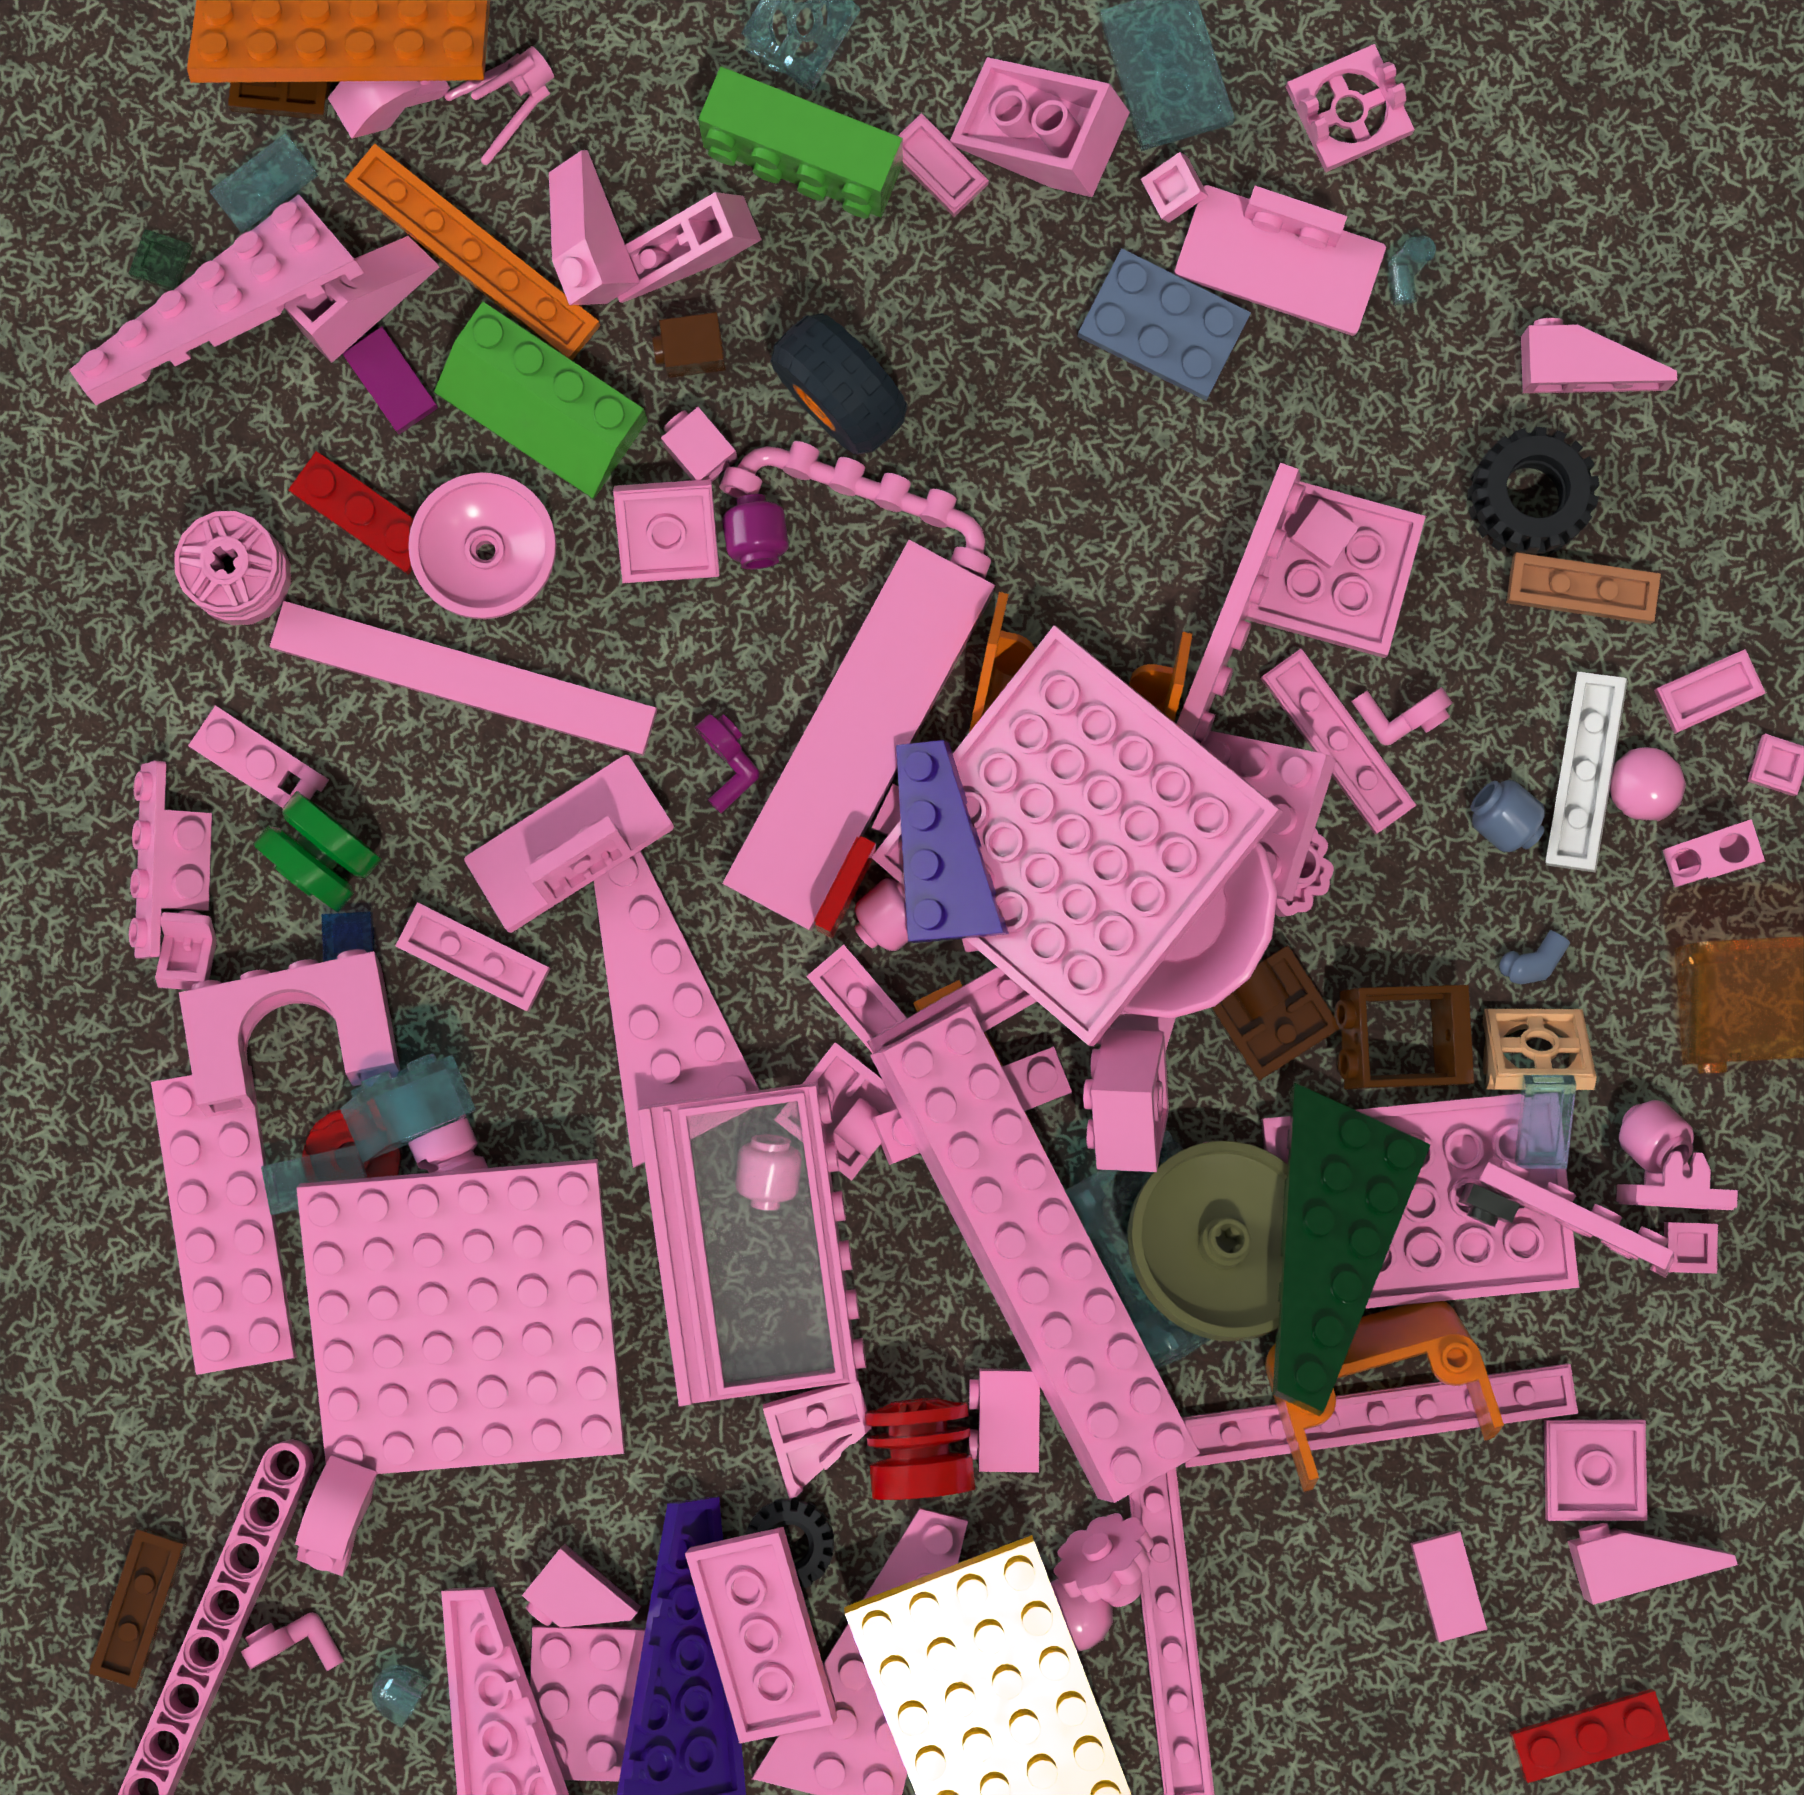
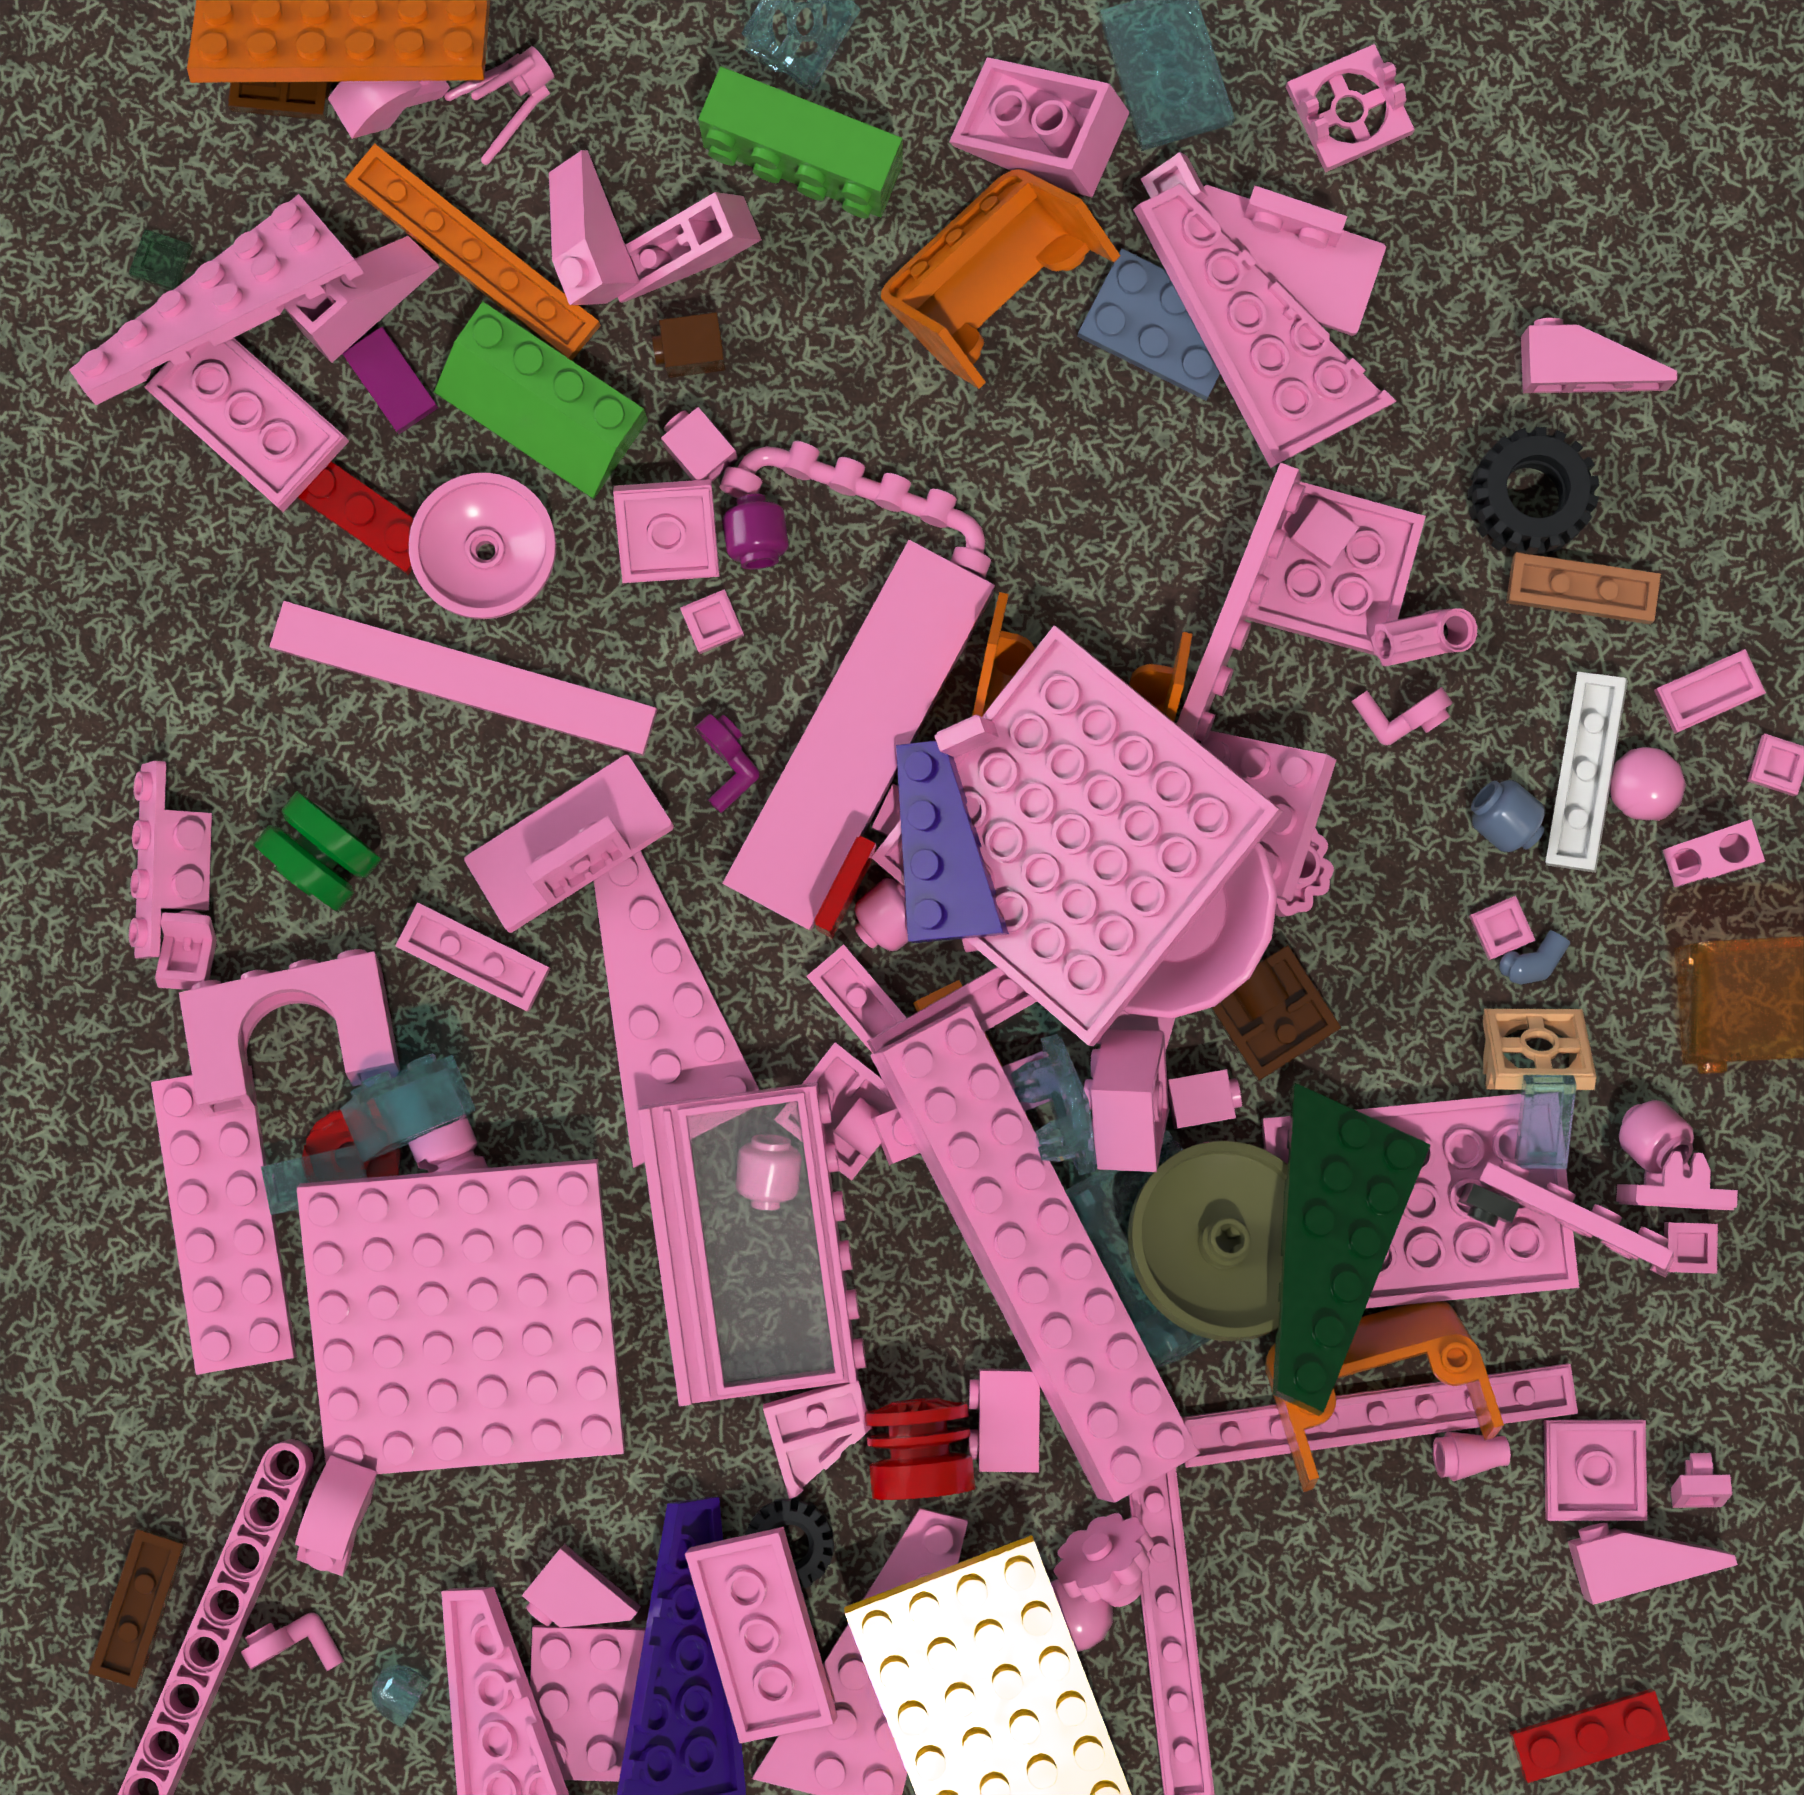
(249, 418): none -> bright pink tile
(253, 758): bright pink plate -> none
(260, 562): bright pink wheel -> none
(263, 183): clear light blue plate -> none
(346, 932): clear blue tile -> none
(712, 621): none -> bright pink tile
(839, 383): black wheel -> none
(940, 166): bright pink tile -> none
(966, 736): none -> bright pink tile
(985, 260): none -> orange windscreen
(1058, 1081): none -> clear light blue piece
(1203, 1098): none -> bright pink brick
(1264, 343): none -> bright pink wing
(1334, 732): bright pink tile -> none
(1405, 265): clear light blue arm -> none
(1424, 636): none -> bright pink piece
(1448, 1586): bright pink tile -> none
(1450, 1036): reddish brown window -> none
(1468, 1454): none -> bright pink cone
(1502, 928): none -> bright pink tile
(1699, 1485): none -> bright pink tile

